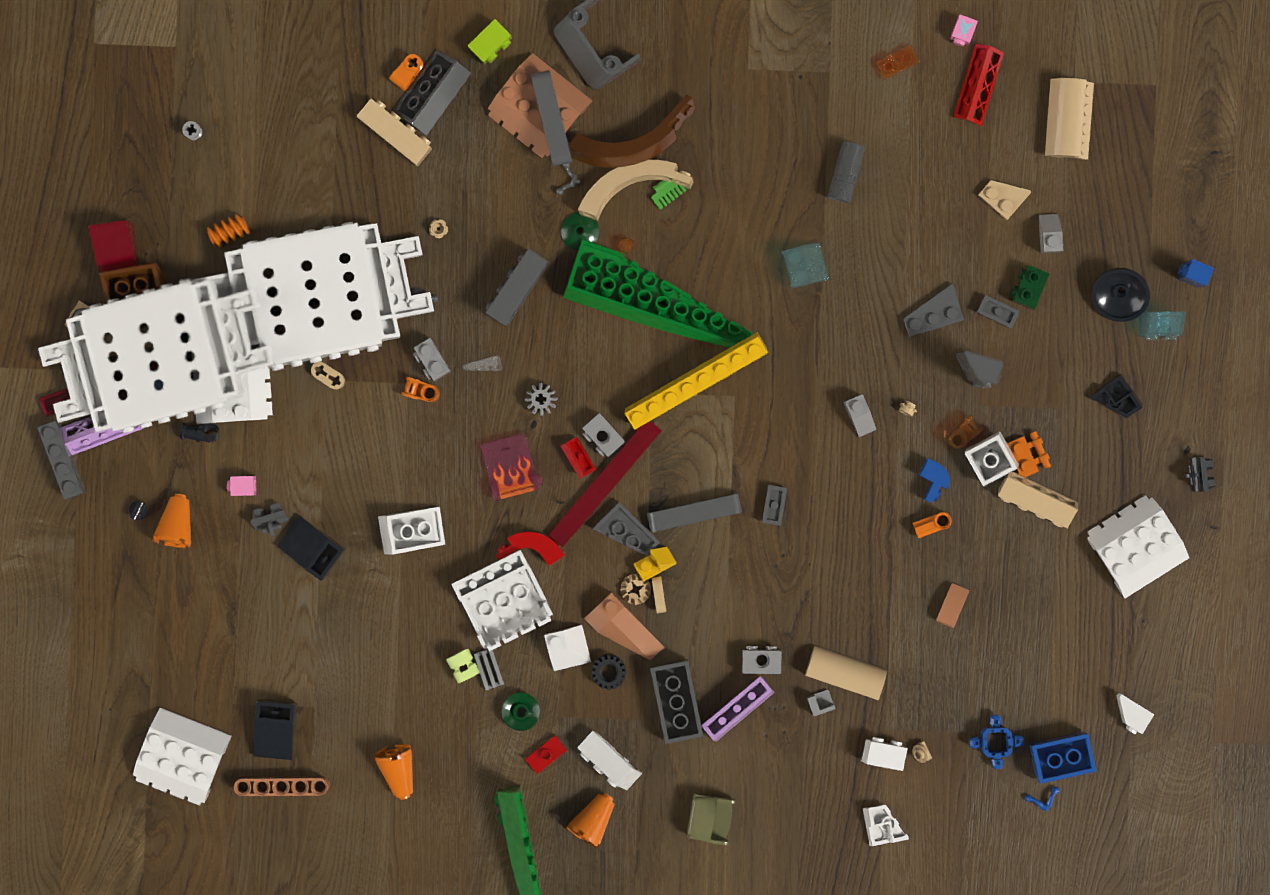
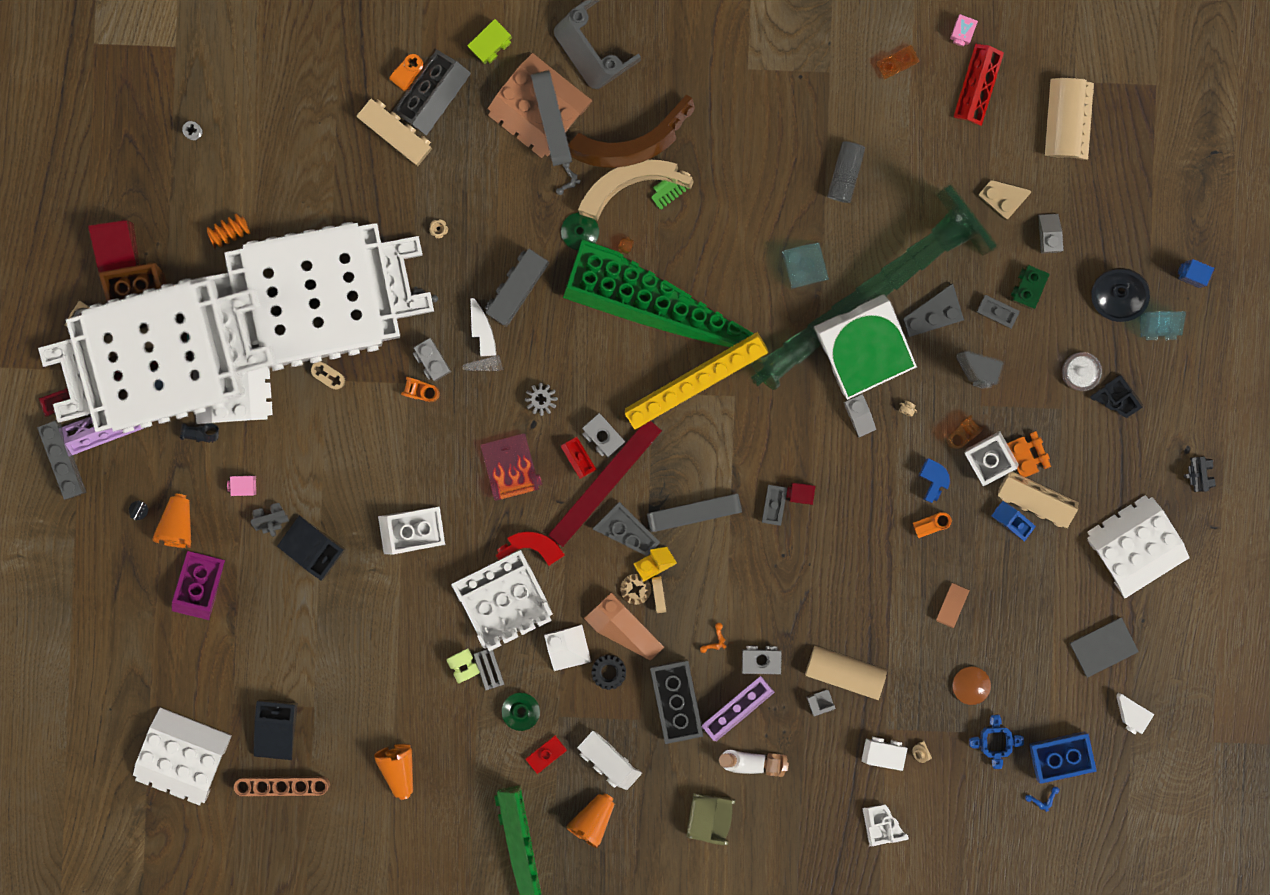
(197, 585): none -> magenta slope
(482, 329): none -> white slope
(703, 649): none -> orange piece
(754, 763): none -> piece
(801, 493): none -> dark red brick
(865, 346): none -> green tile
(953, 230): none -> clear green plant
(971, 685): none -> dark orange dish
(1013, 520): none -> blue slope
(1081, 371): none -> clear piece
(1104, 647): none -> dark grey tile

